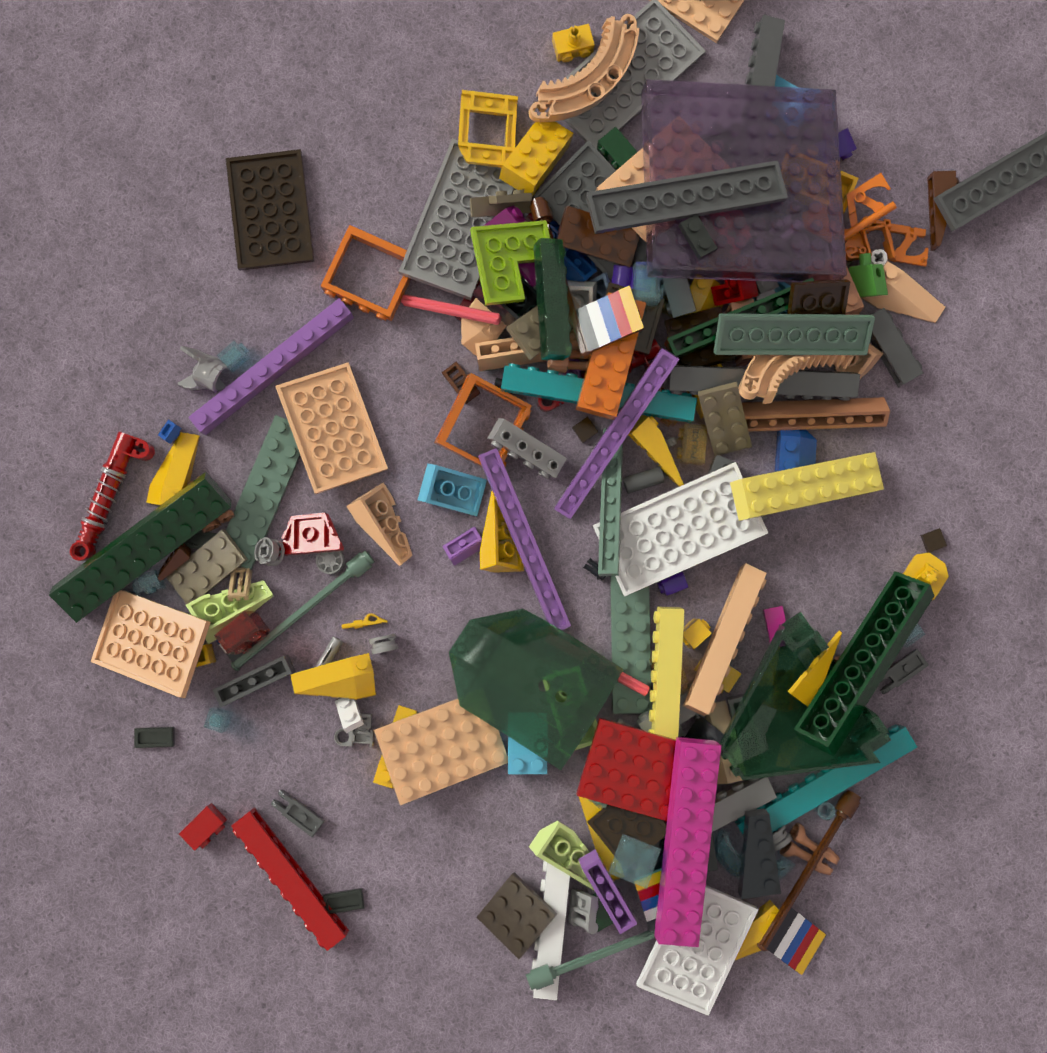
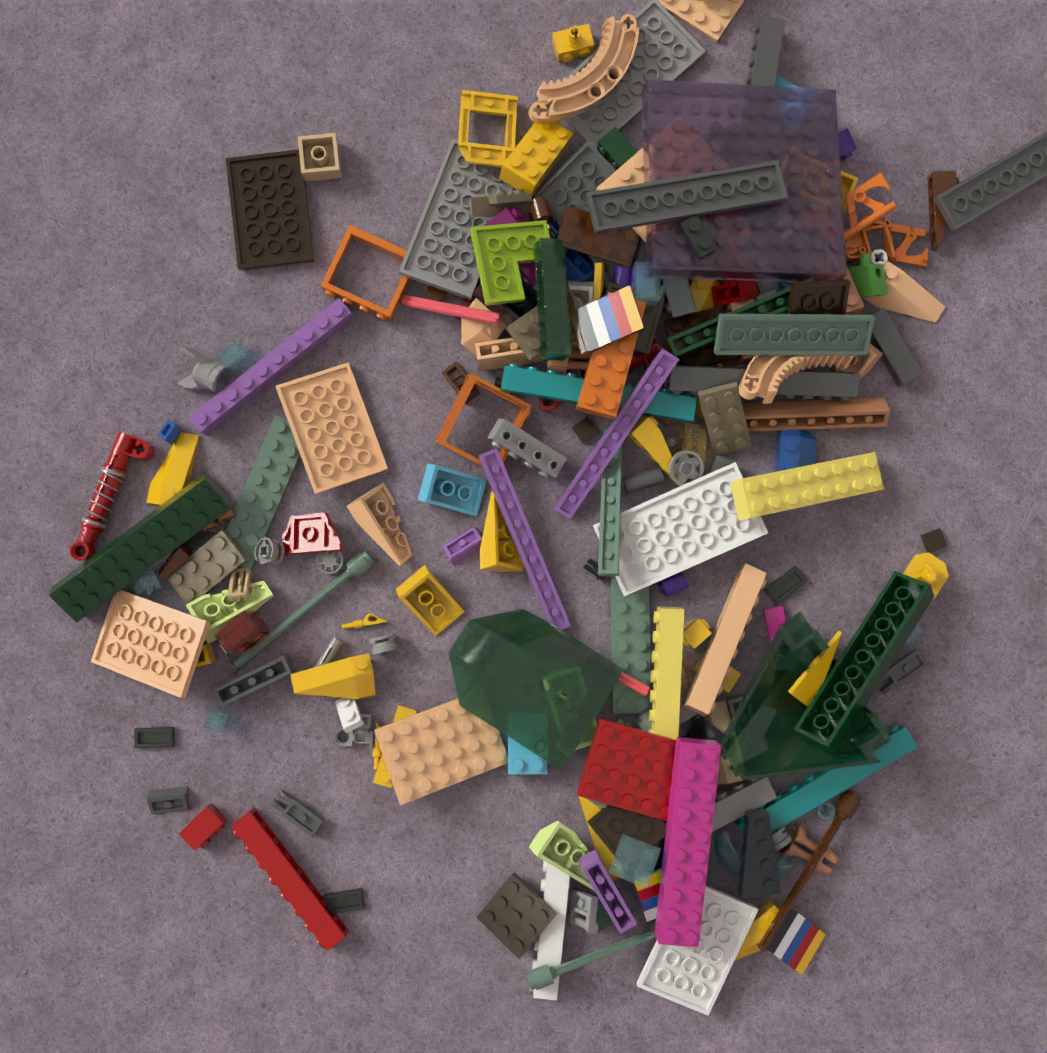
(168, 800): none -> dark grey slope
(320, 157): none -> tan brick
(376, 750): none -> yellow hand
(429, 600): none -> yellow slope
(435, 293): none -> reddish brown tile
(599, 281): none -> yellow tile
(685, 467): none -> light grey wheel
(786, 585): none -> pearl dark grey tile

